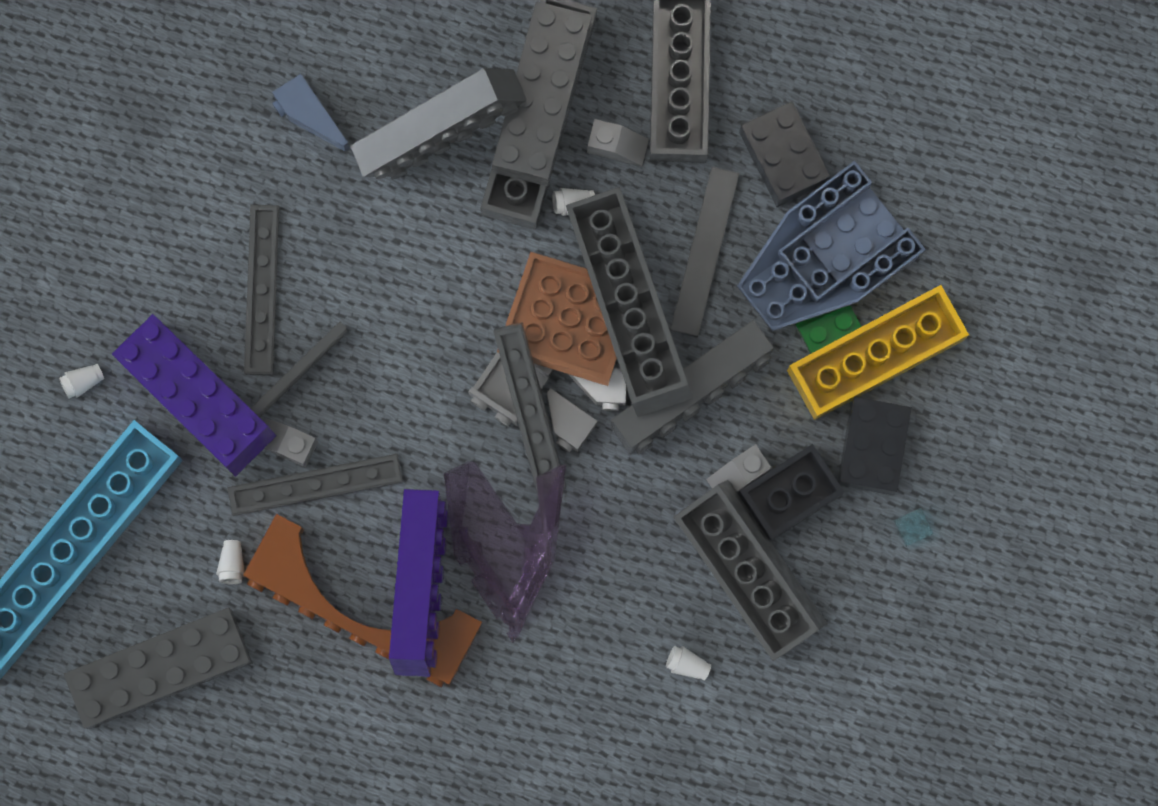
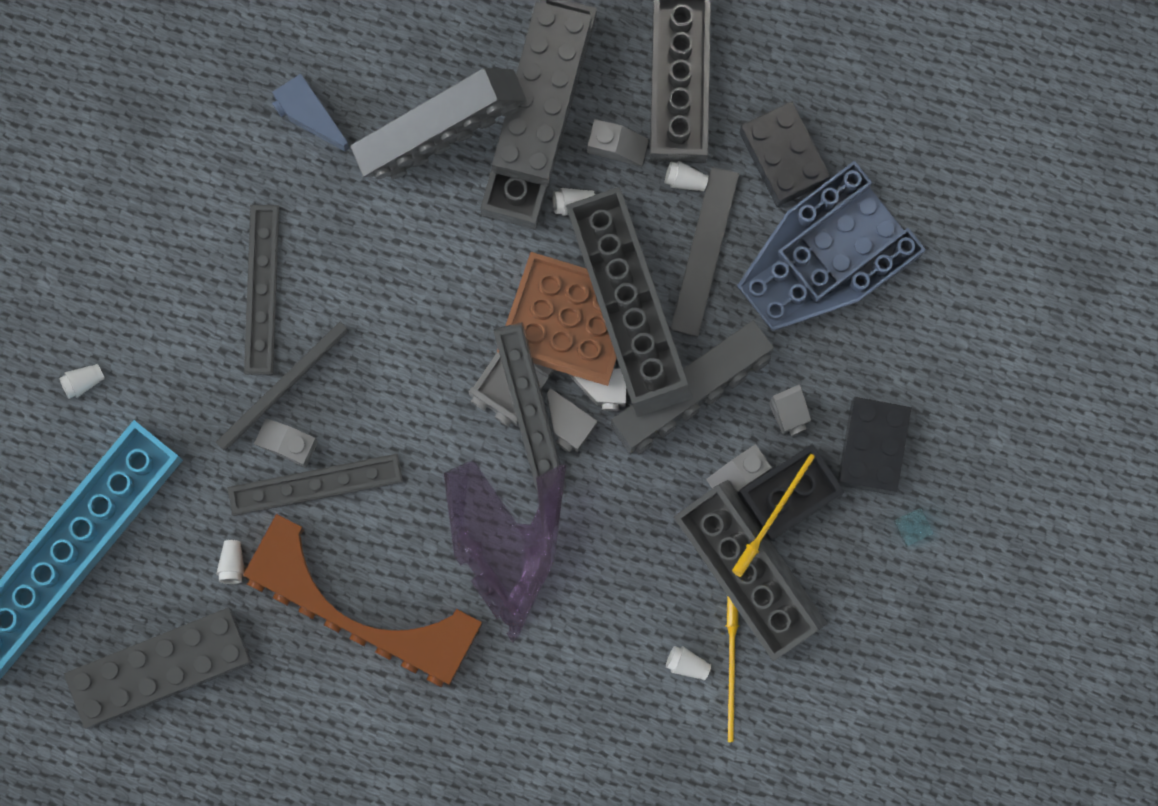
(194, 395): dark purple brick -> none
(417, 583): dark purple brick -> none
(685, 177): none -> white cone
(732, 627): none -> yellow piece
(752, 548): none -> yellow piece
(790, 410): none -> light grey slope
(827, 328): green plate -> none
(877, 352): yellow brick -> none

